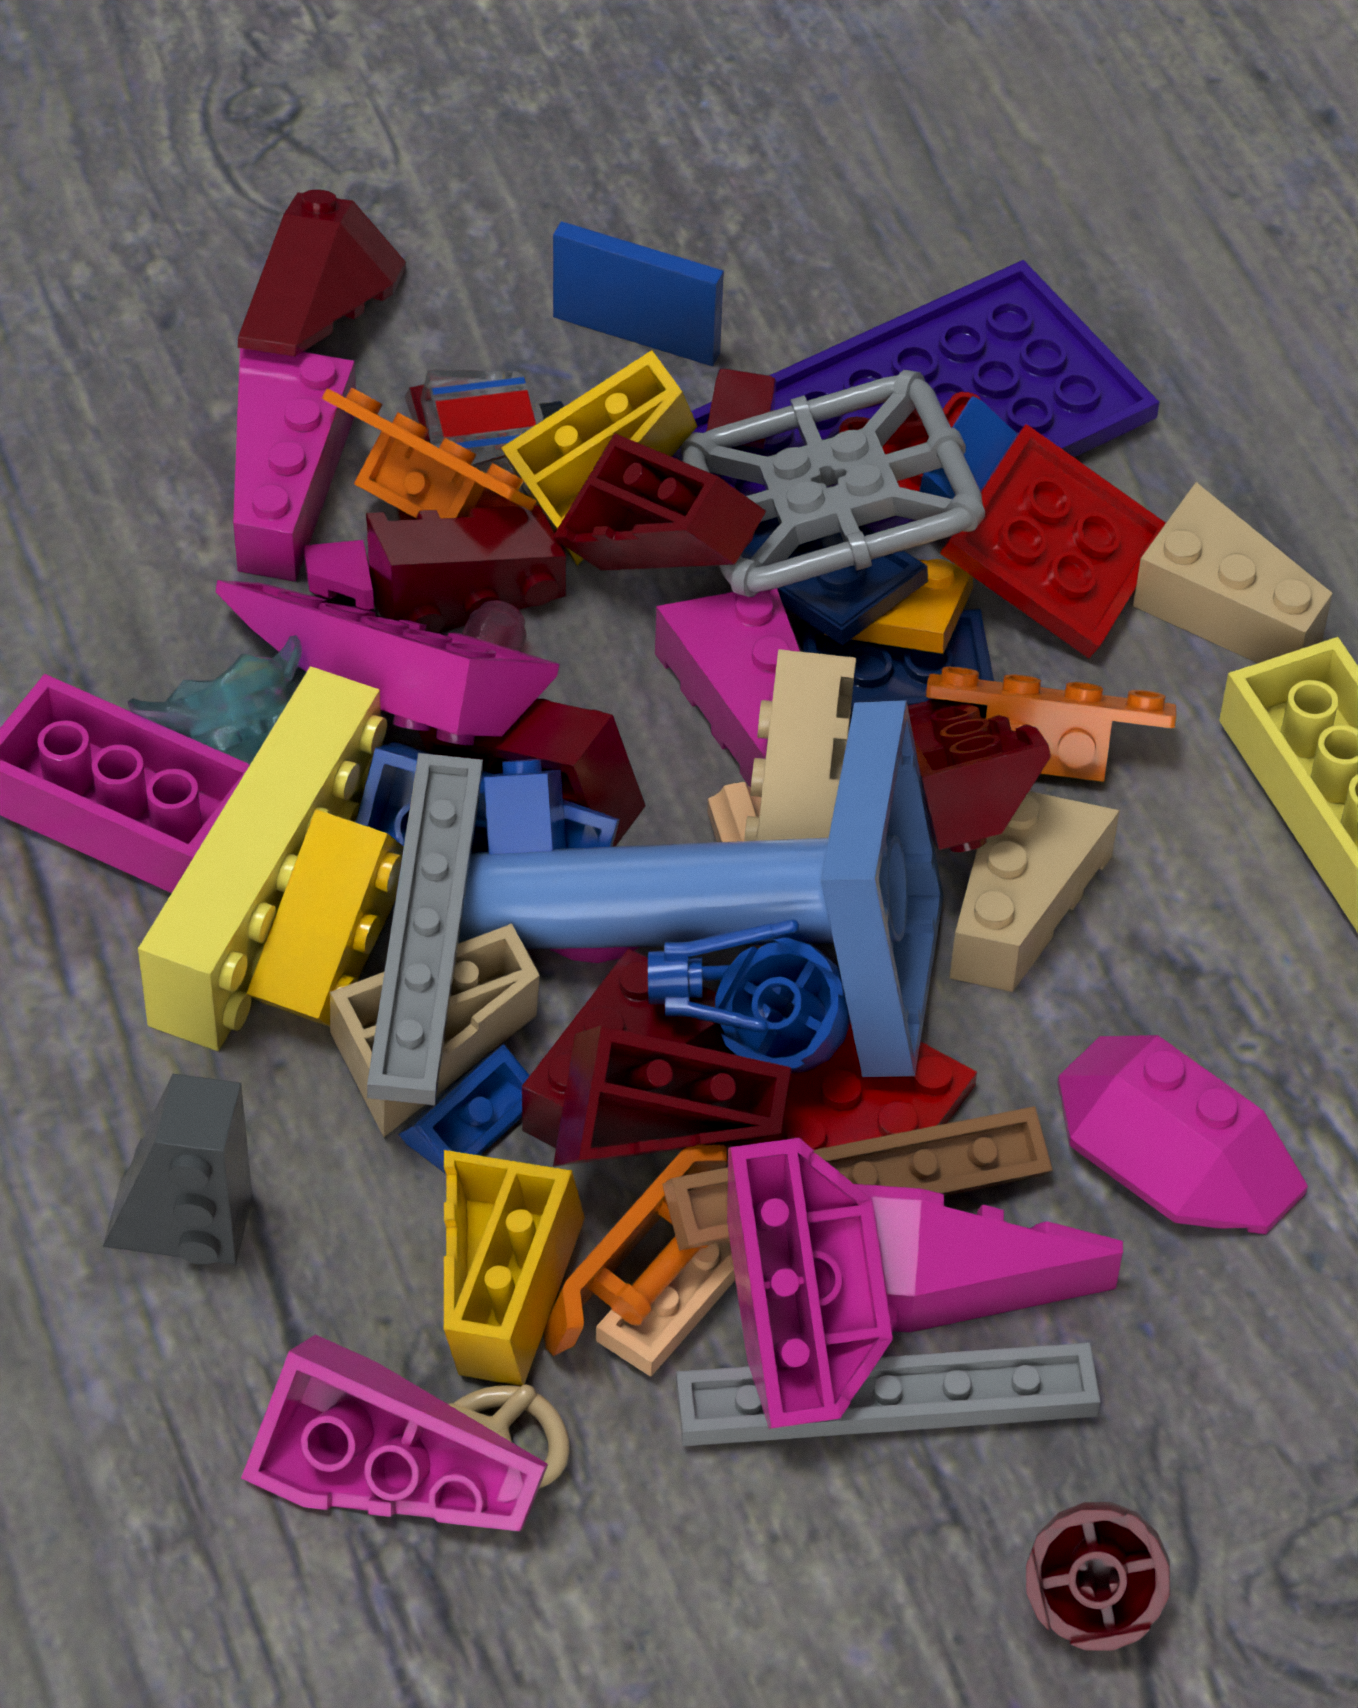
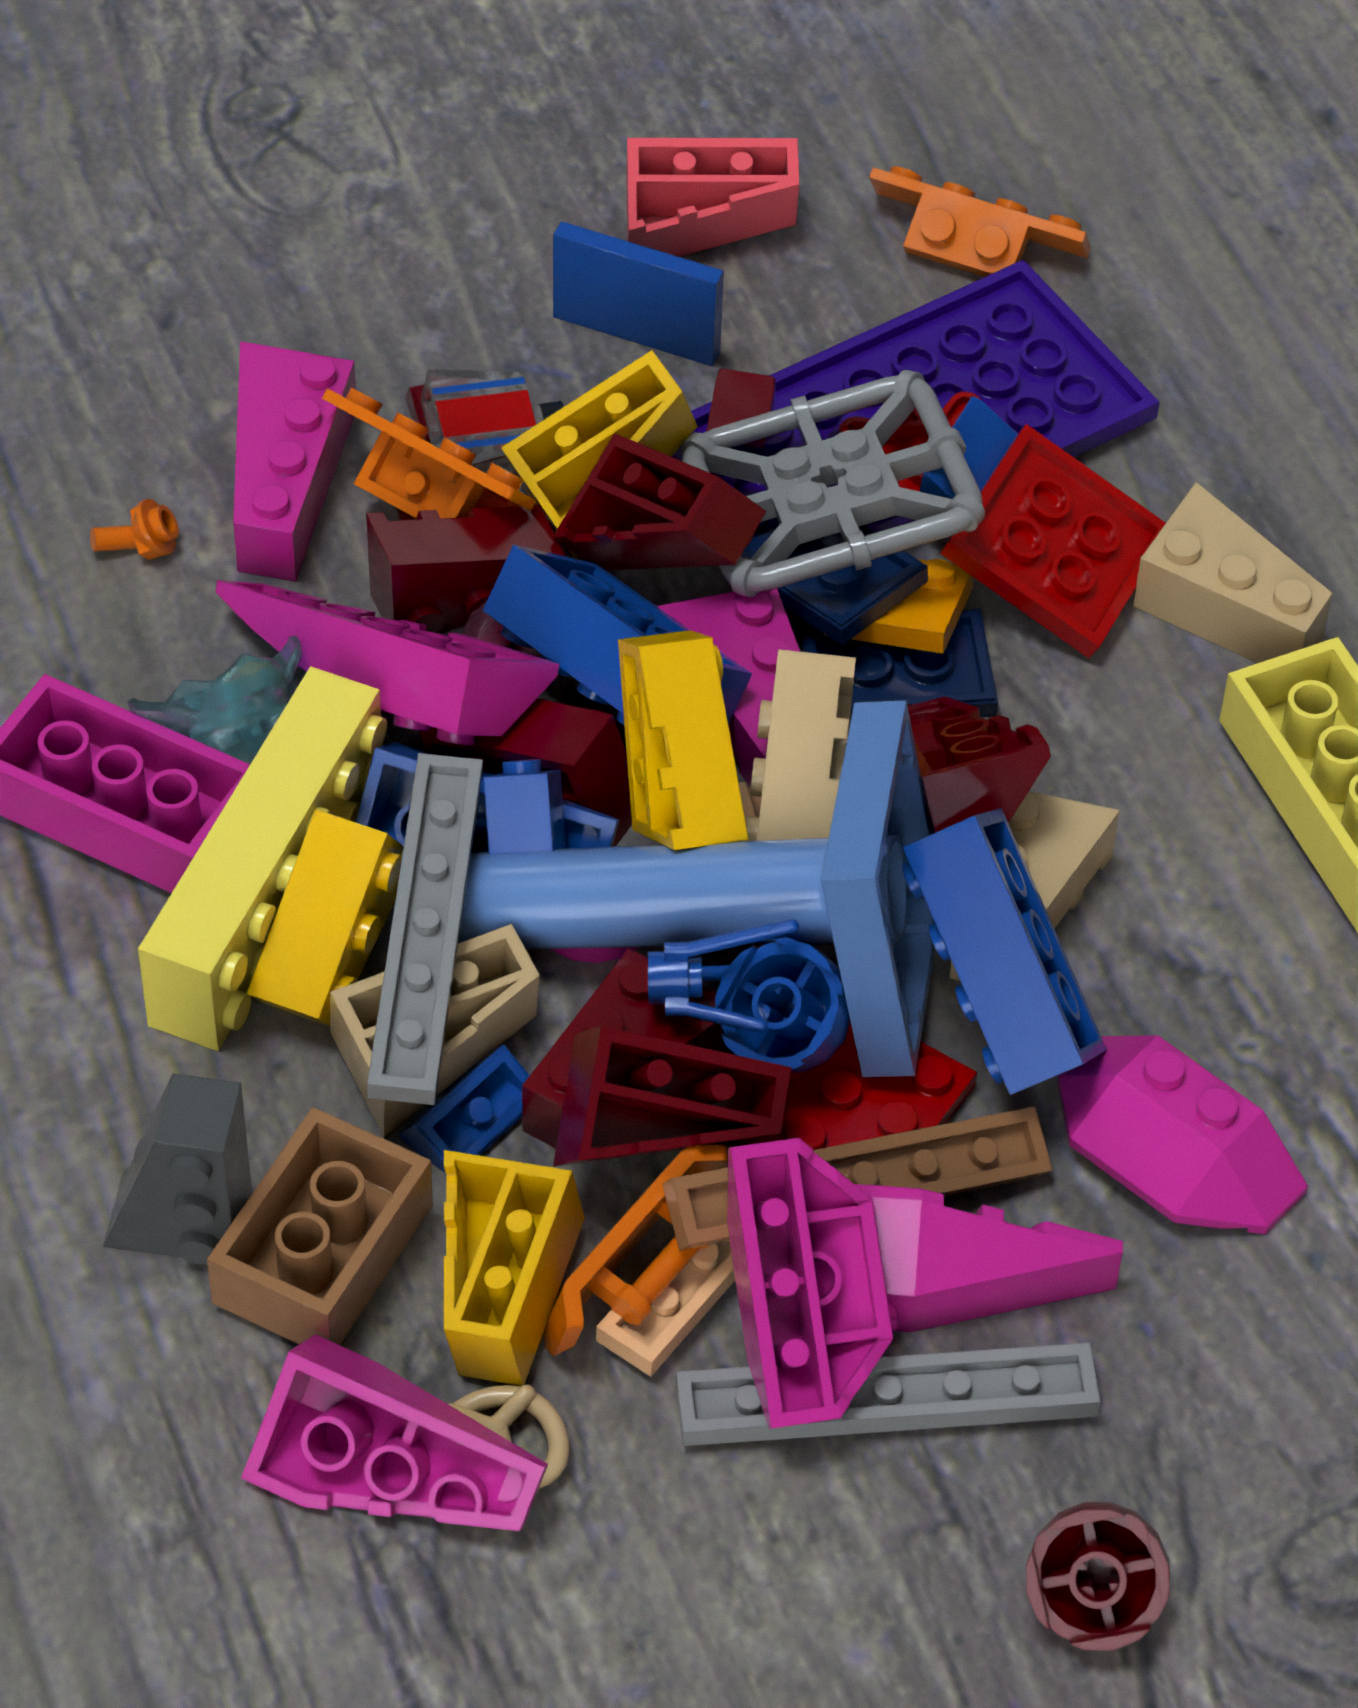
(150, 532): none -> orange plate
(318, 270): dark red wedge -> none
(320, 1230): none -> medium nougat brick
(339, 569): dark pink tile -> none
(576, 616): none -> blue brick
(679, 741): none -> yellow wedge
(708, 190): none -> coral wedge
(971, 232): none -> orange bracket
(1002, 950): none -> blue brick
(1071, 720): orange bracket -> none

